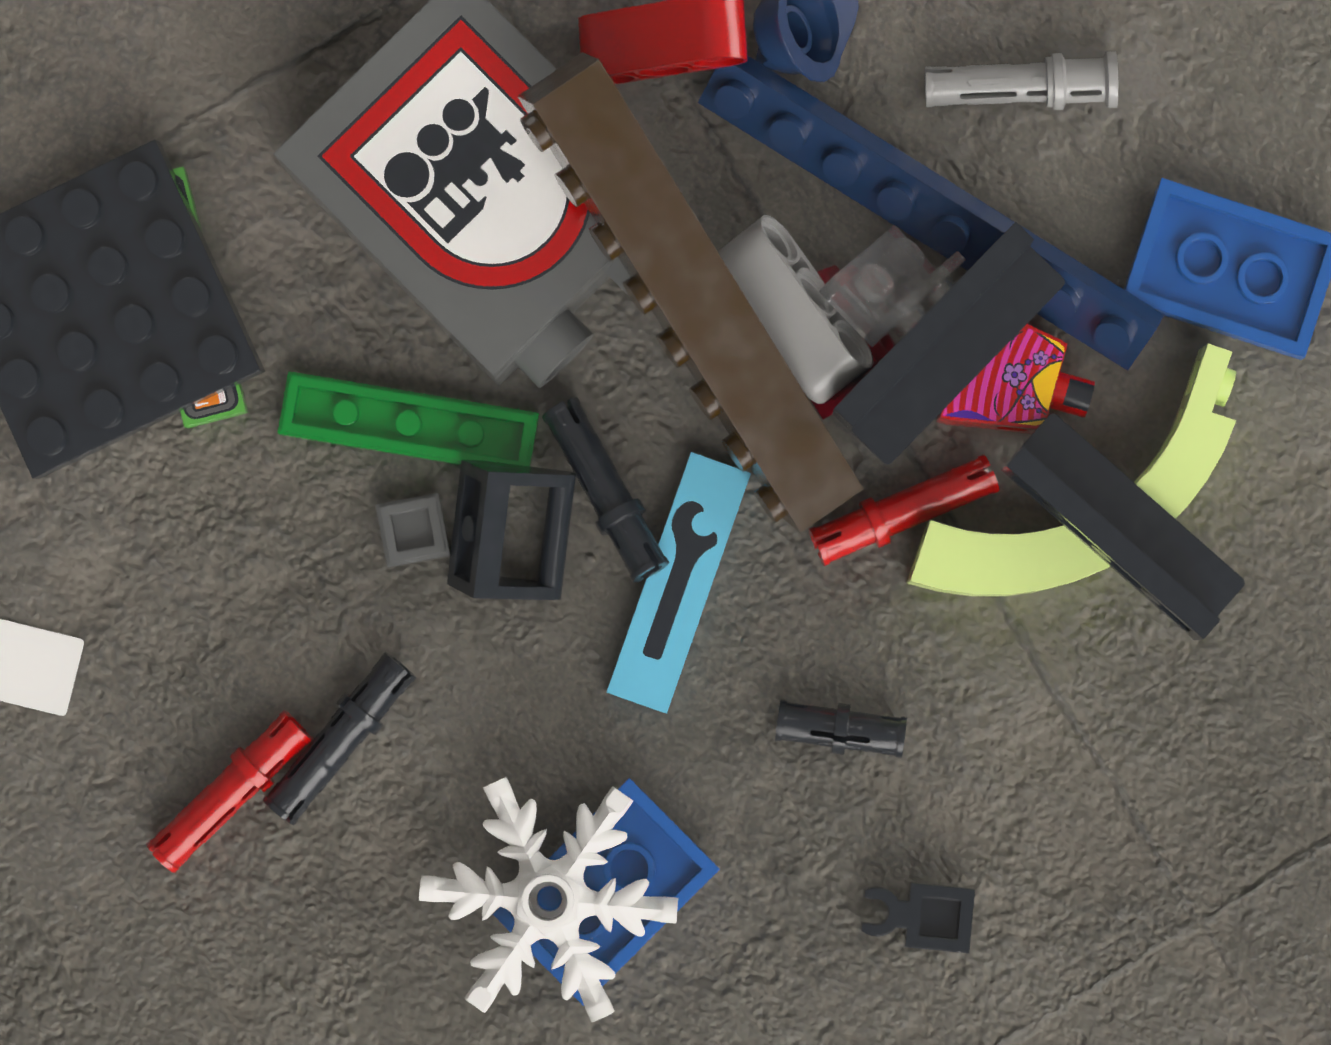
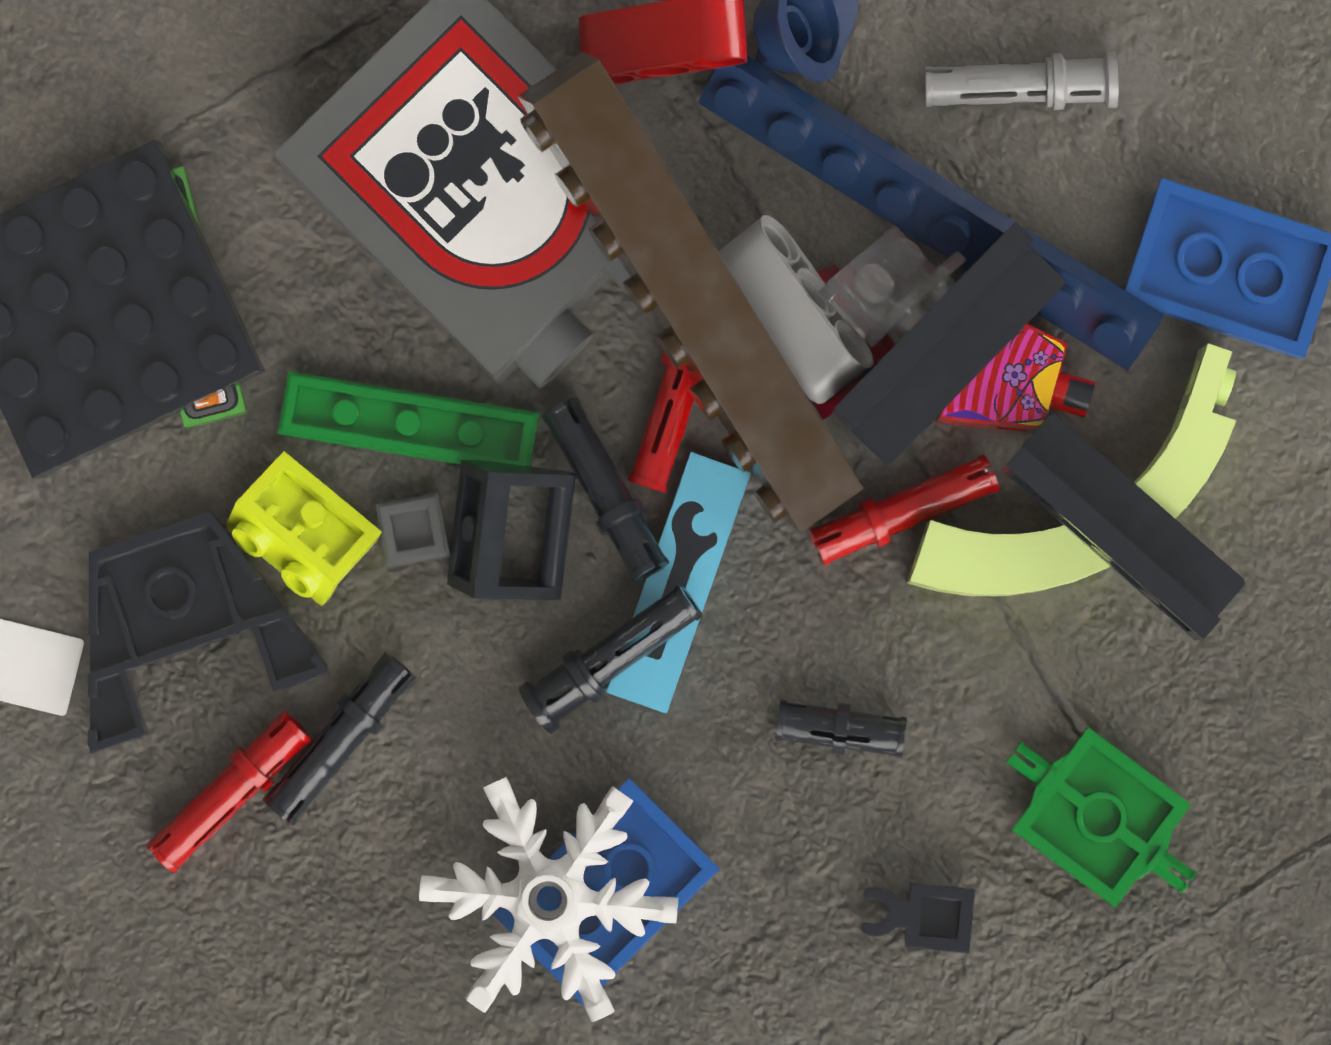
(171, 597): none -> black wing
(301, 529): none -> neon yellow bracket
(578, 668): none -> black pin
(664, 427): none -> red pin
(1100, 817): none -> green plate

